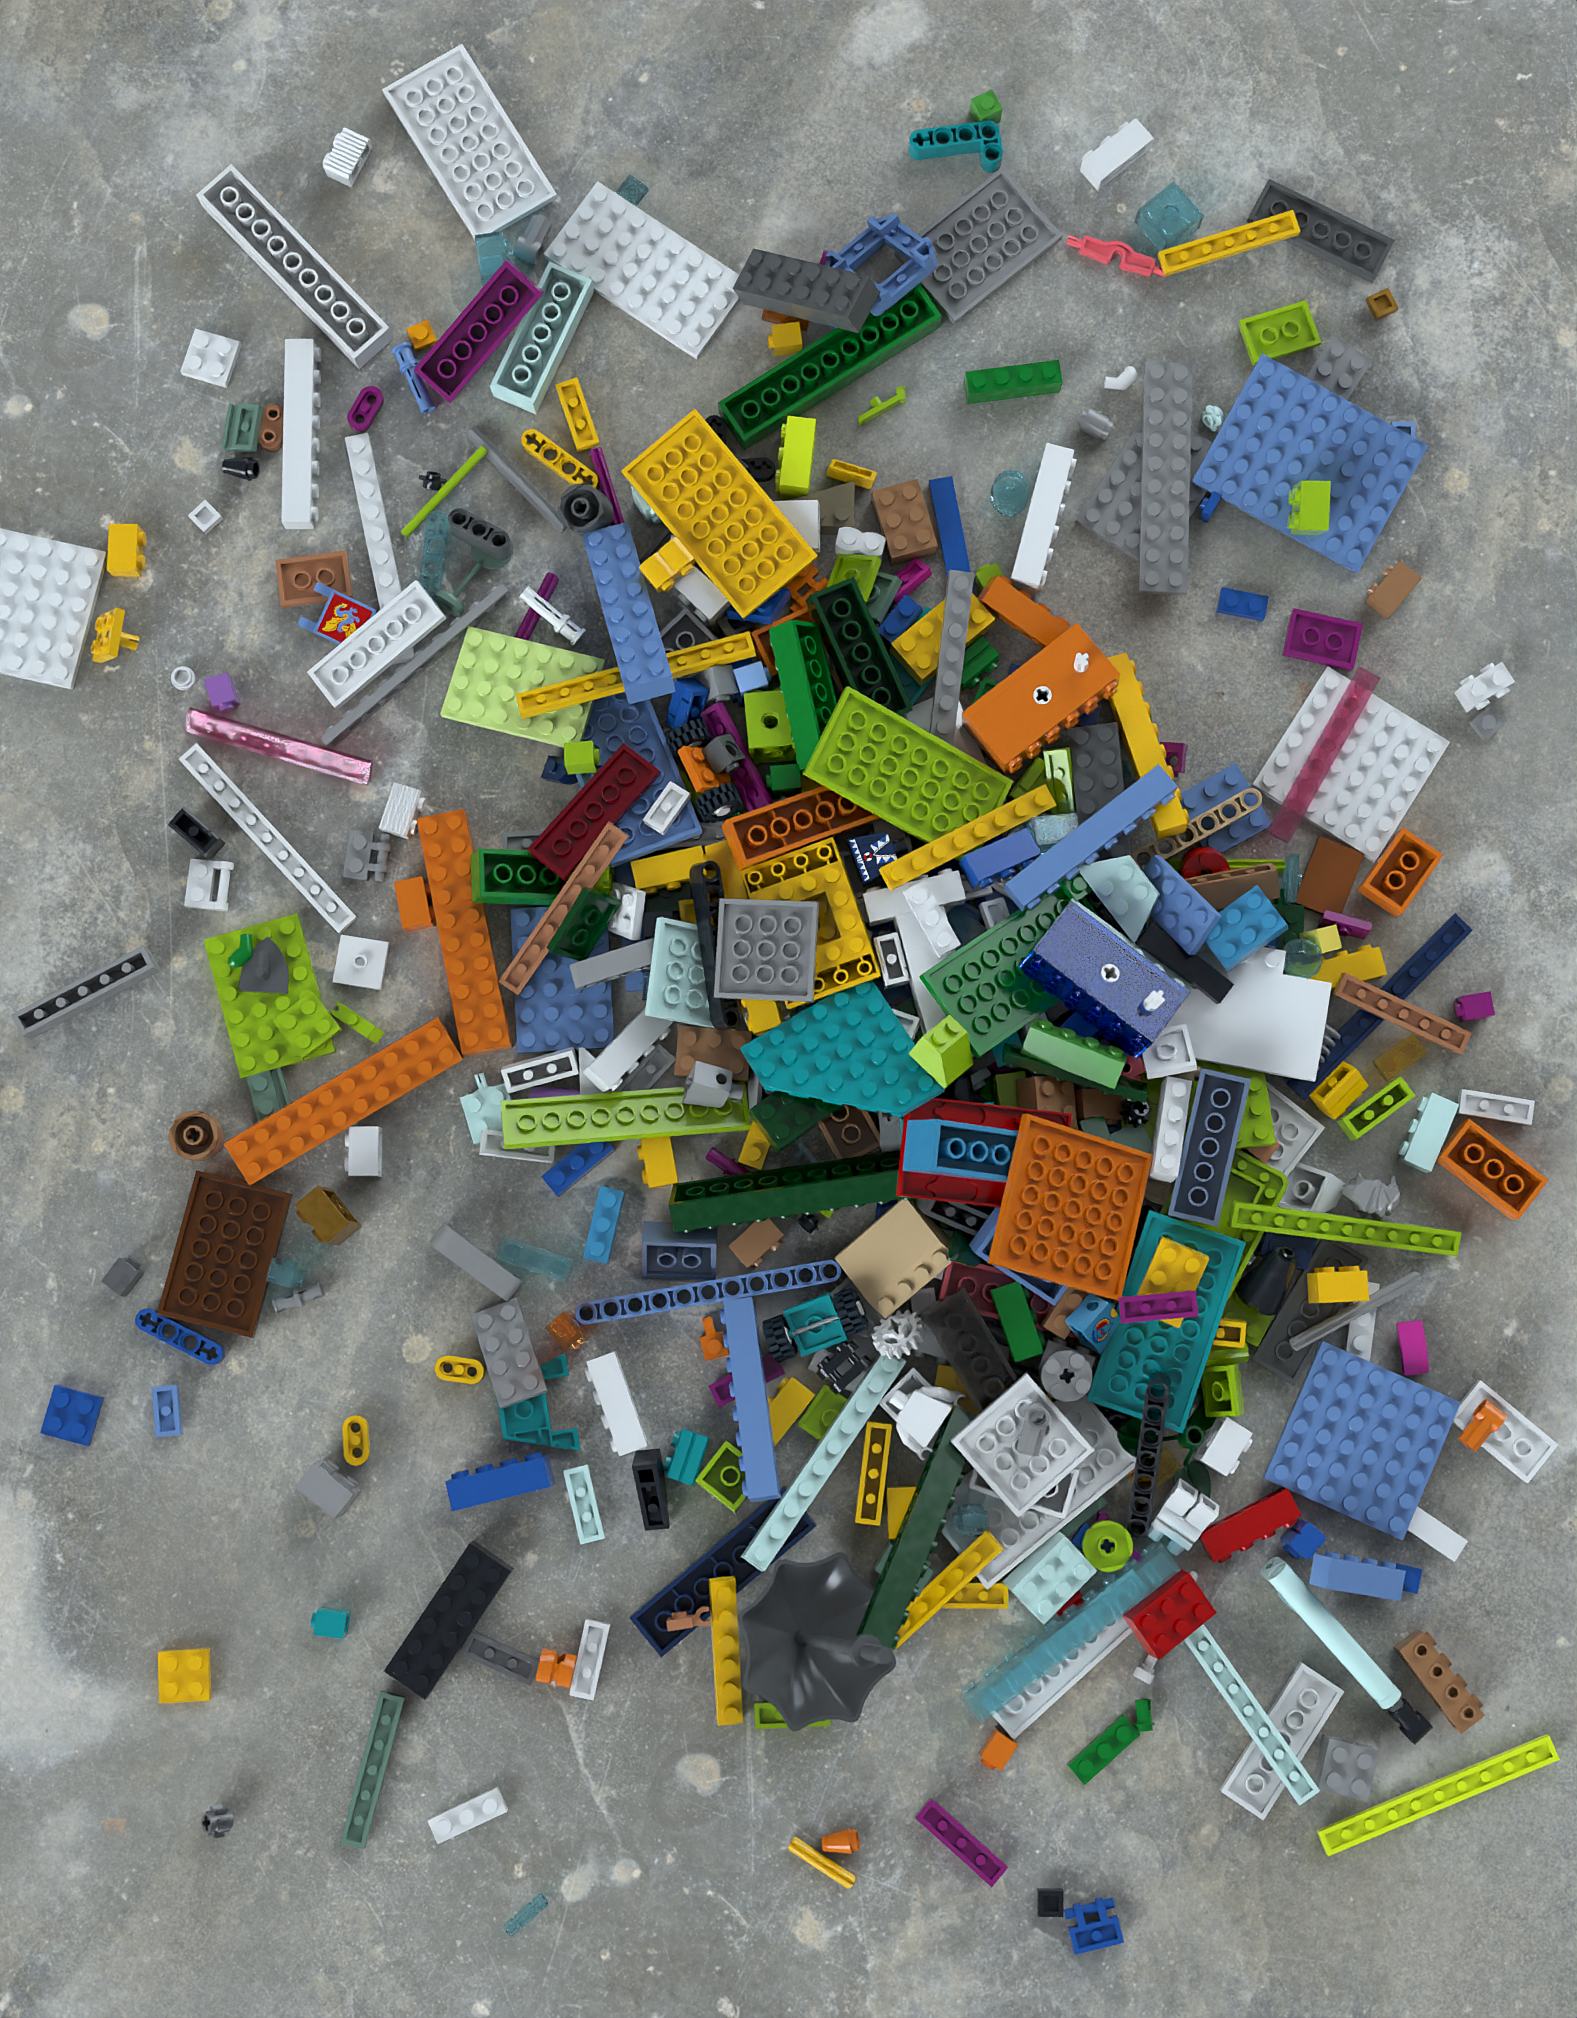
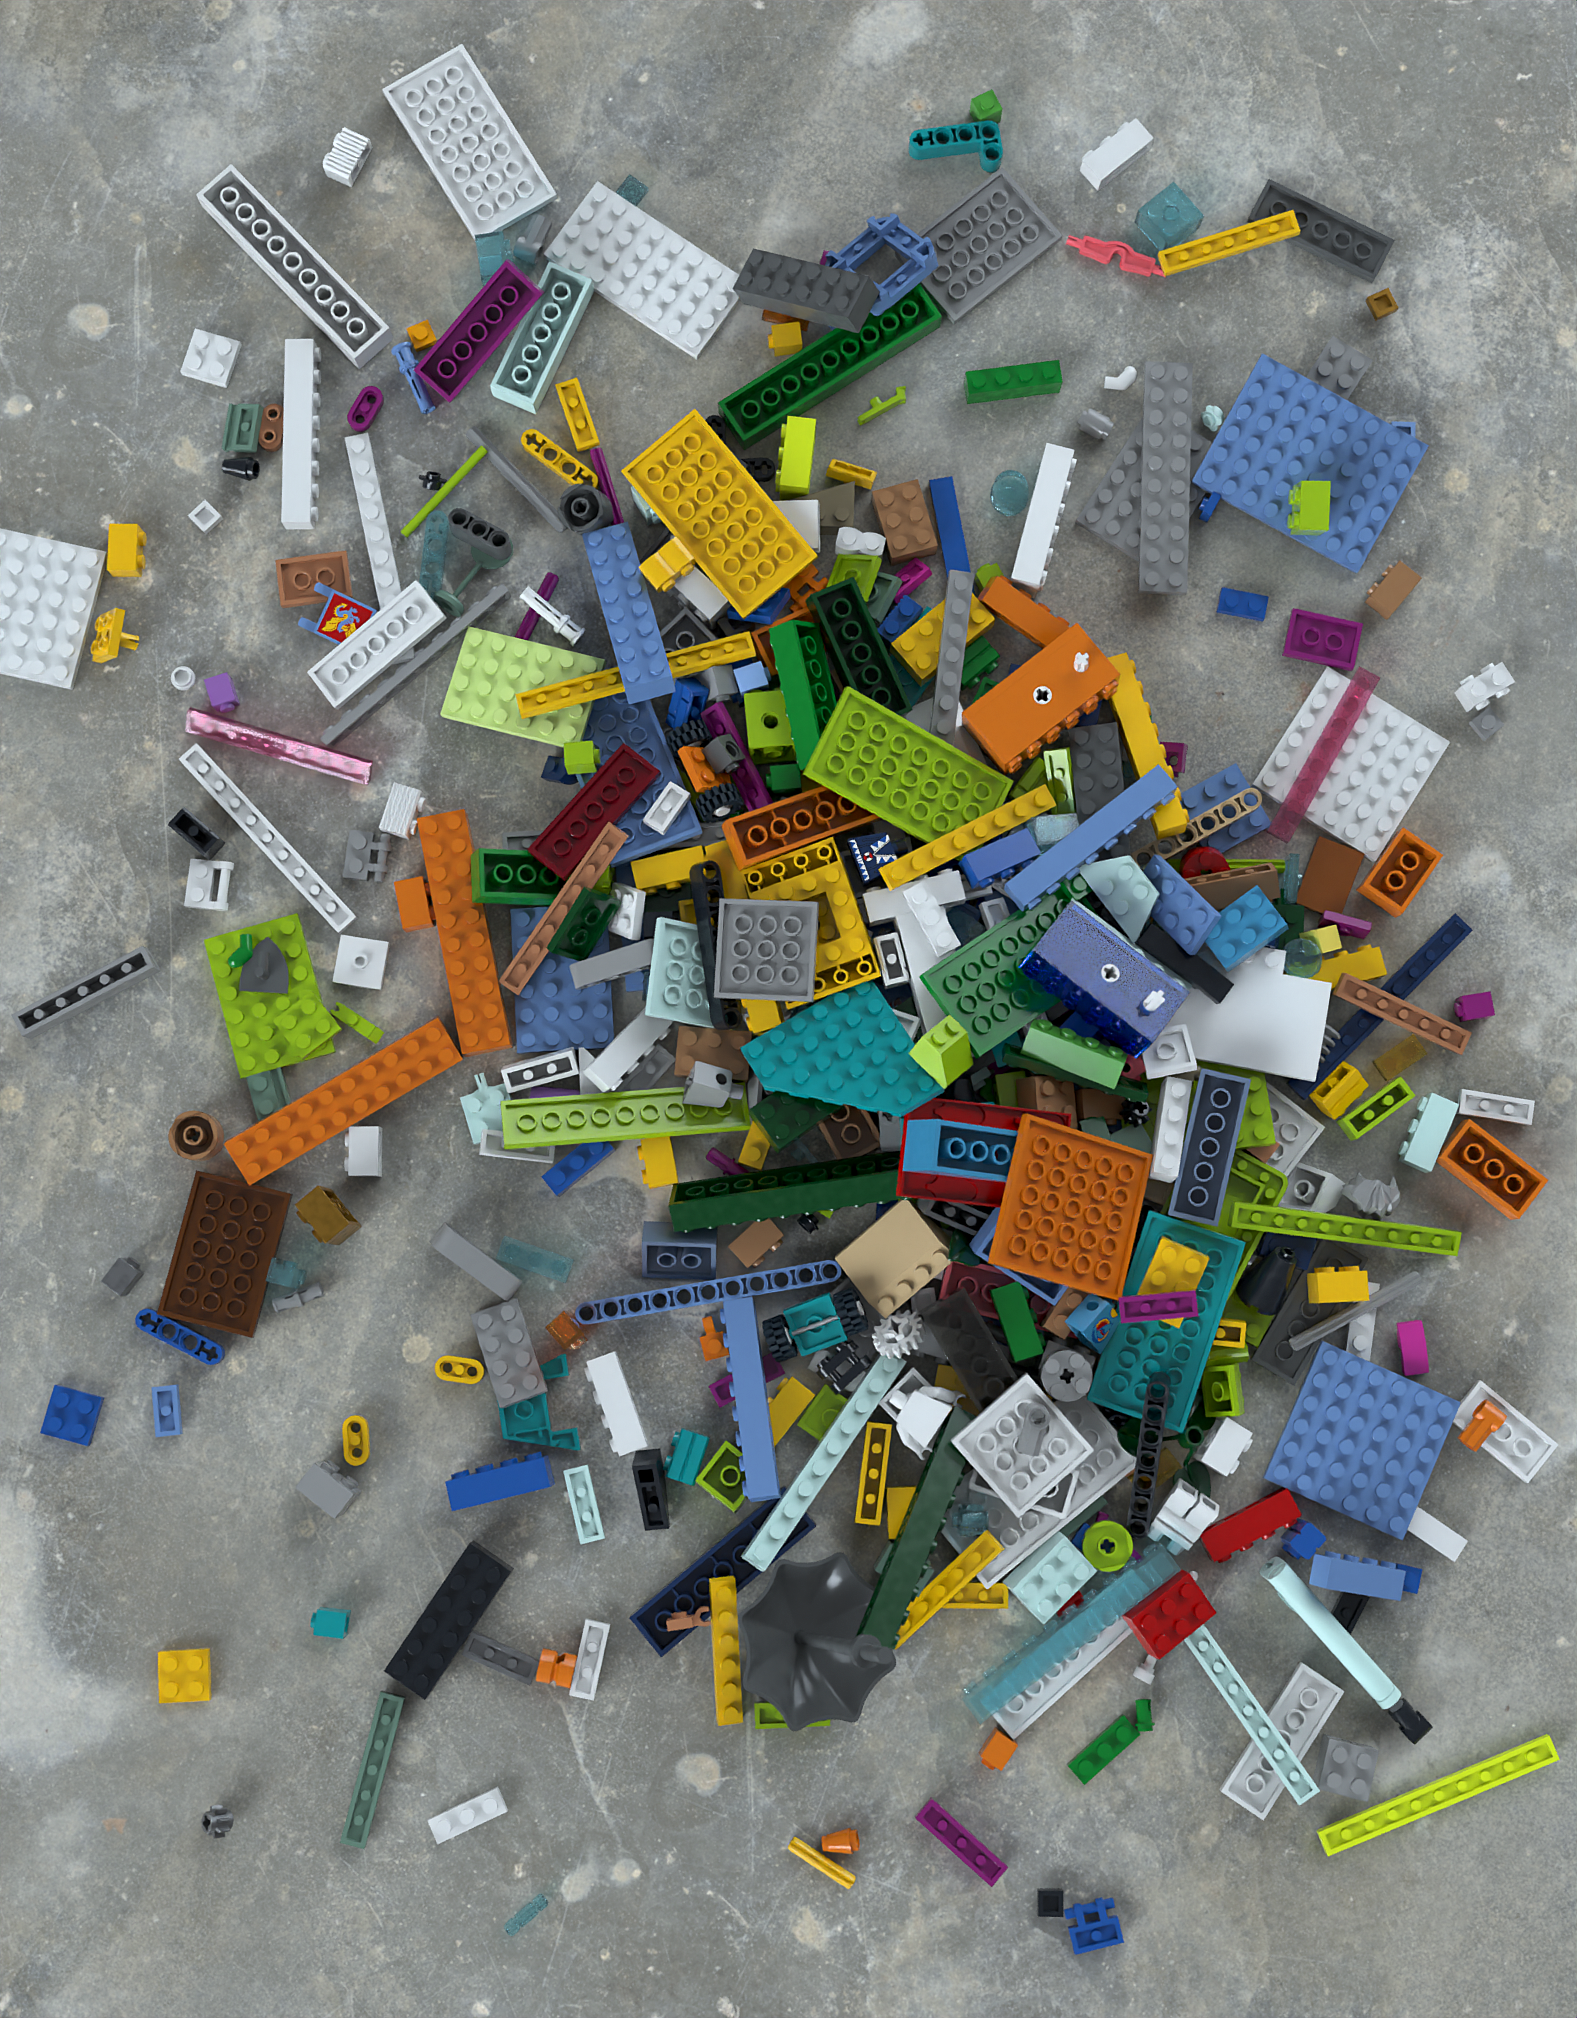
(604, 1225): dark azure brick -> none
(1280, 332): lime plate -> none
(1348, 1609): none -> black plate
(1439, 1681): medium nougat brick -> none

